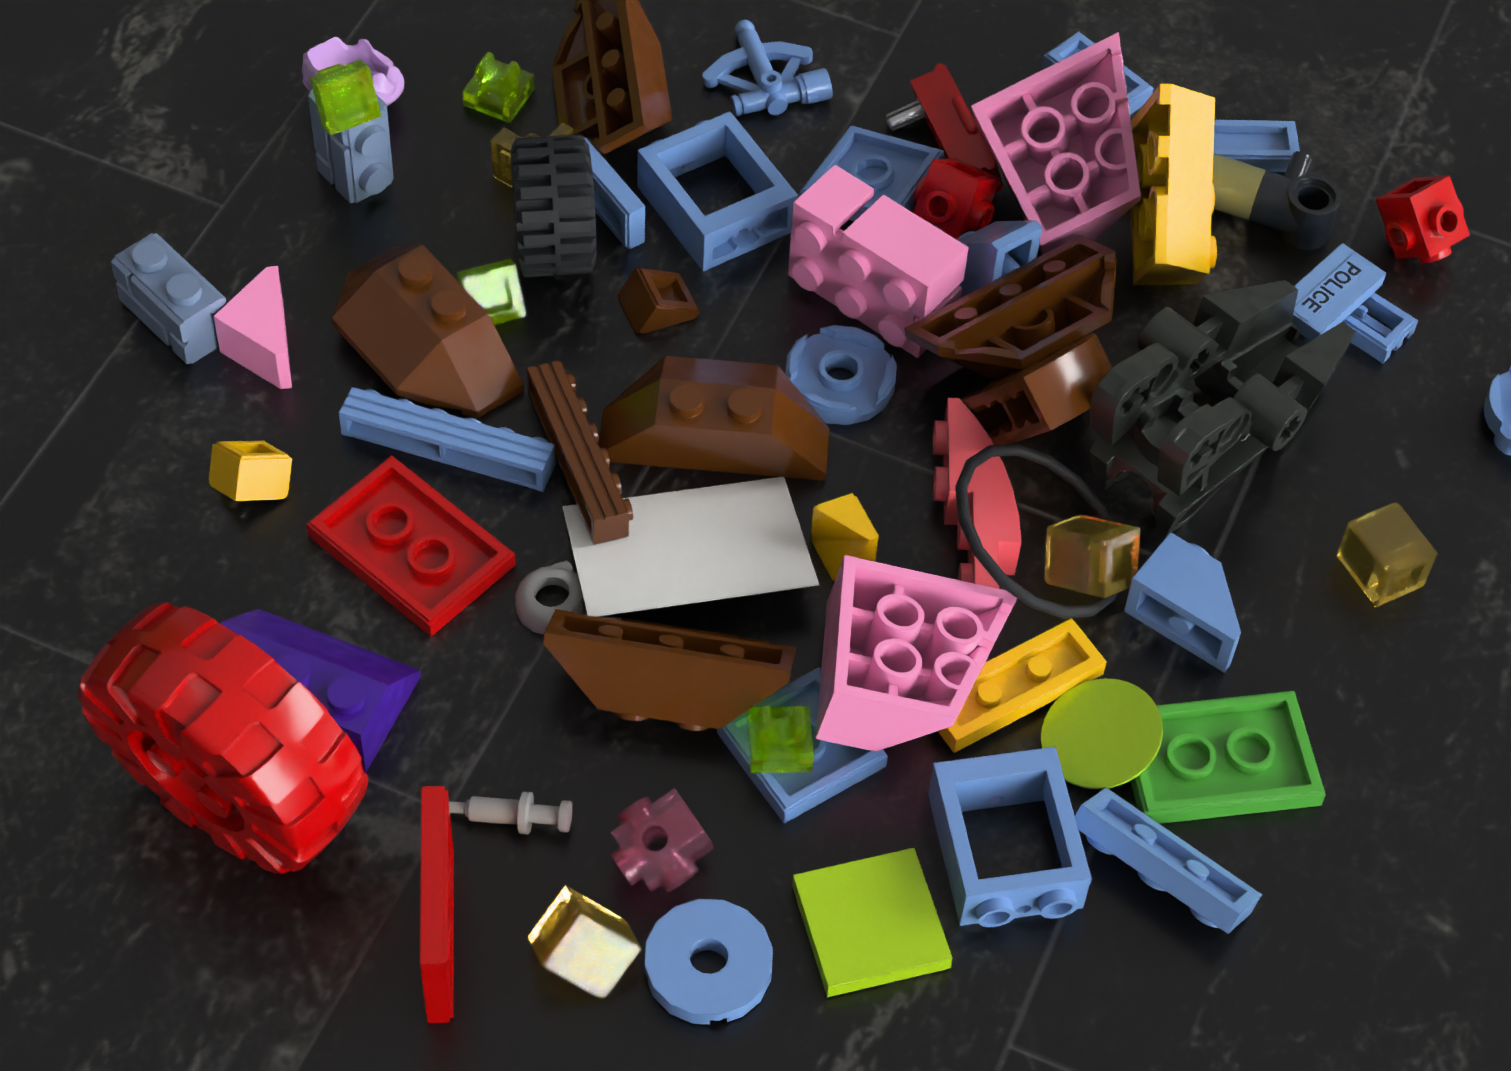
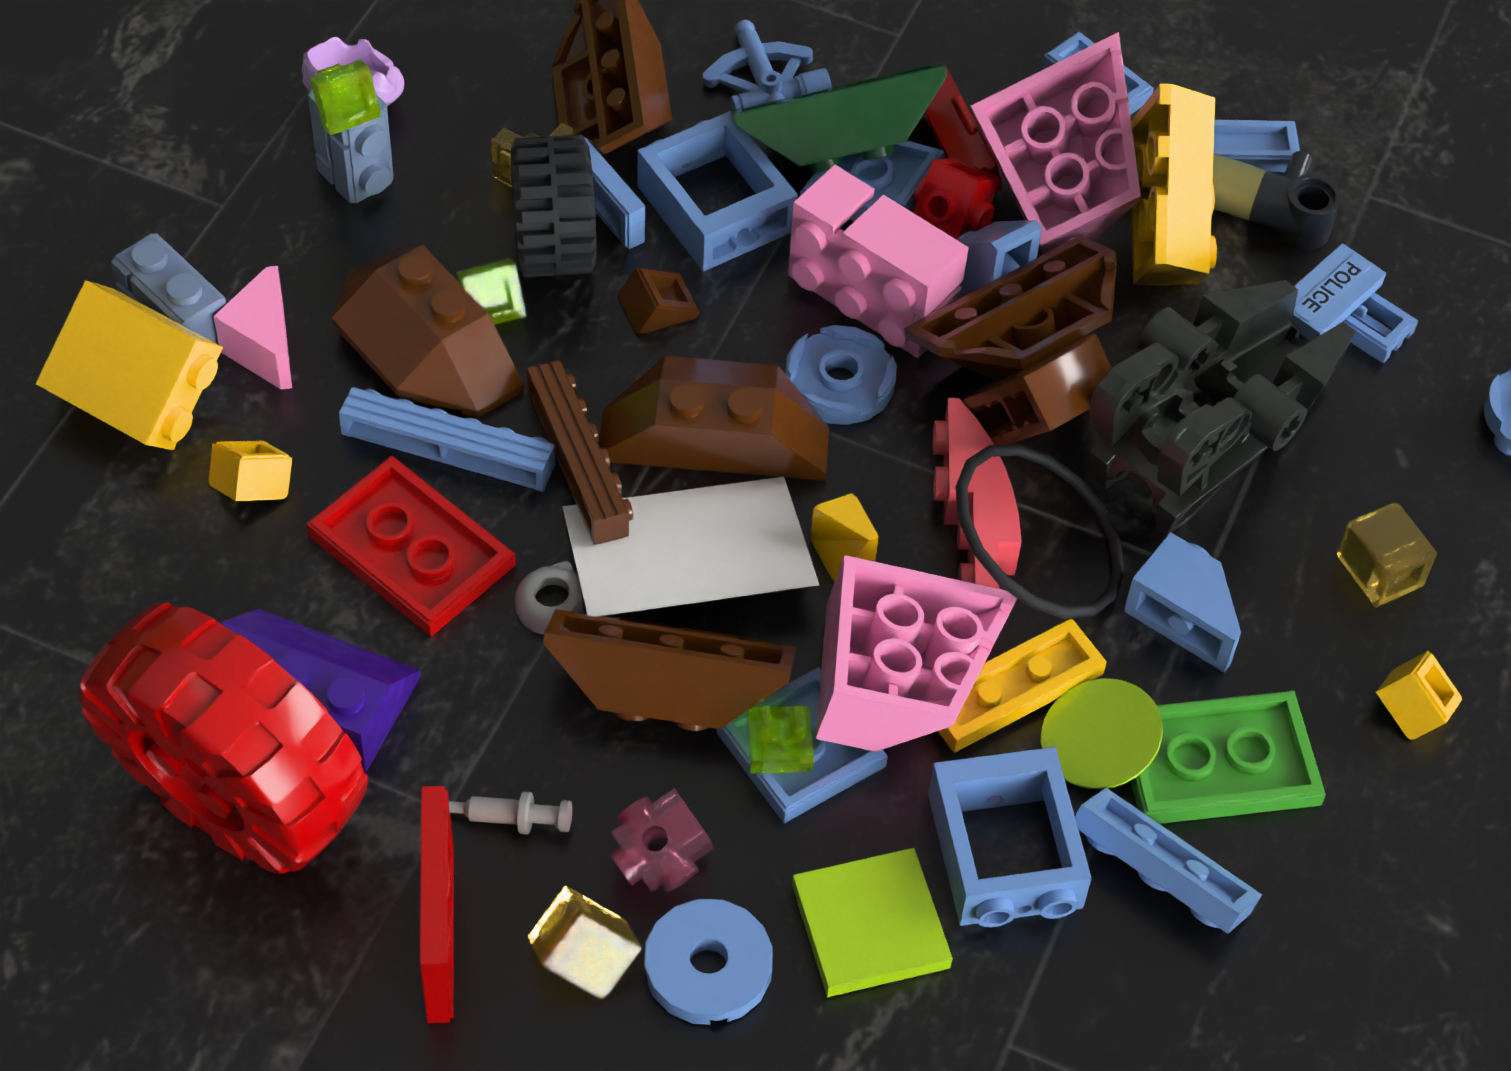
(130, 366): none -> yellow brick
(498, 88): clear neon green tile -> none
(845, 118): none -> dark green wedge
(1091, 555): clear yellow panel -> none
(1419, 695): none -> yellow slope
(1423, 218): red brick -> none

